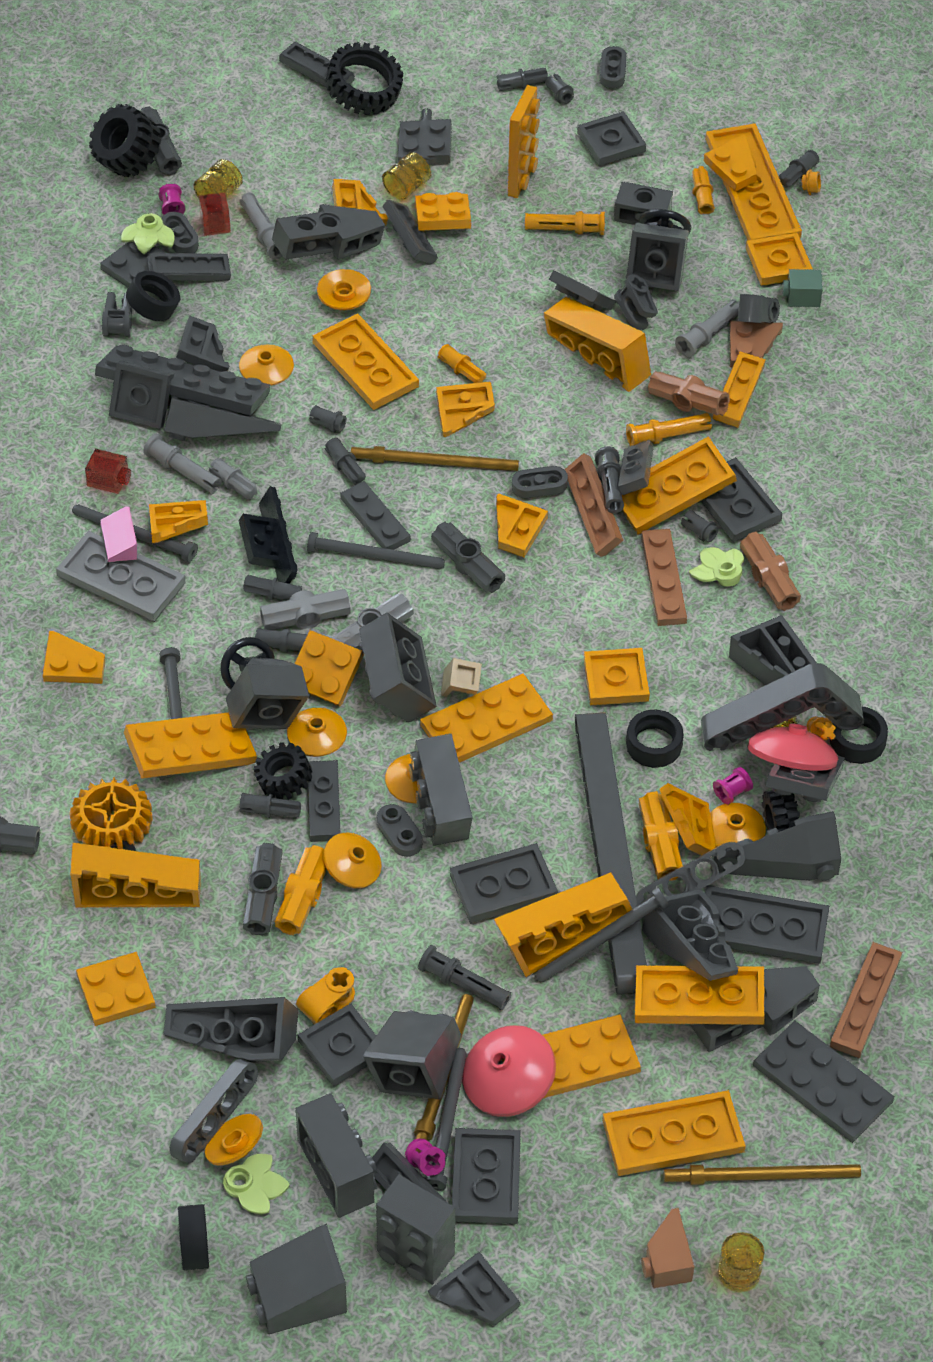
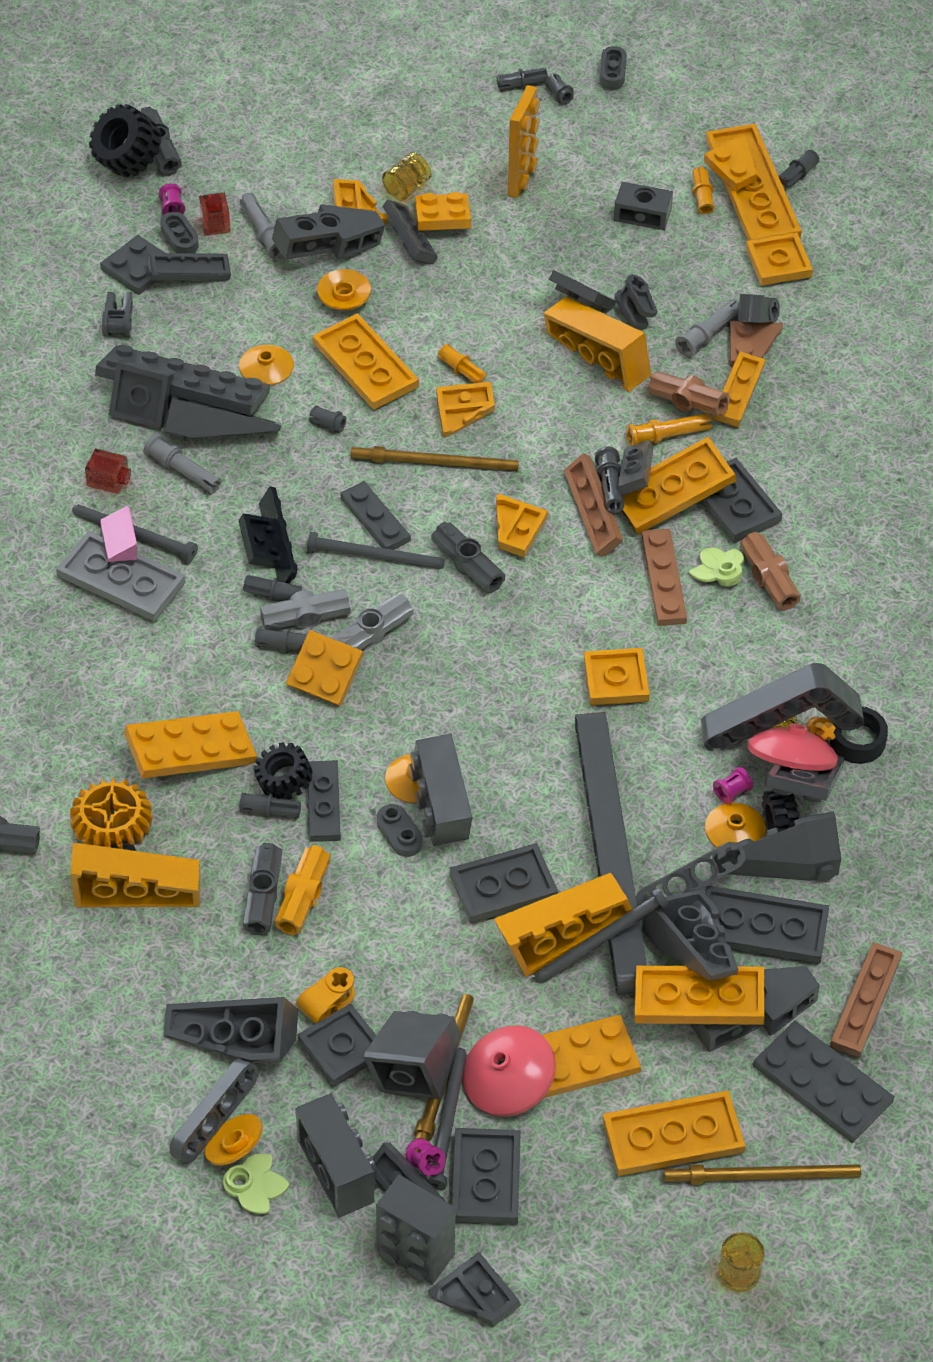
(72, 661): light orange wing -> none
(115, 988): light orange plate -> none
(148, 232): yellowish green plate -> none
(159, 286): black tyre -> none
(170, 657): dark grey bar -> none
(176, 518): light orange wing -> none
(193, 1237): black tyre -> none
(201, 345): dark grey wing -> none
(220, 178): clear yellow wheel -> none
(233, 478): light grey axle -> none
(267, 690): dark grey piece -> none
(298, 1282): dark grey slope -> none
(310, 63): dark grey plate -> none
(319, 740): light orange dish -> none
(345, 461): dark grey axle -> none
(345, 866): light orange dish -> none
(365, 57): black tyre -> none
(397, 668): dark grey brick -> none
(426, 138): dark grey plate -> none
(452, 972): dark grey pin -> none
(461, 677): tan panel -> none
(490, 717): light orange plate -> none
(539, 482): dark grey plate -> none
(579, 222): light orange pin -> none
(611, 138): dark grey plate -> none
(654, 756): black tyre -> none
(659, 249): dark grey piece -> none
(660, 834): light orange piece -> none
(668, 1254): nougat slope -> none
(691, 818): light orange wing -> none
(700, 526): dark grey pin -> none
(769, 650): dark grey wedge -> none
(803, 288): sand green brick -> none
(811, 181): light orange plate -> none

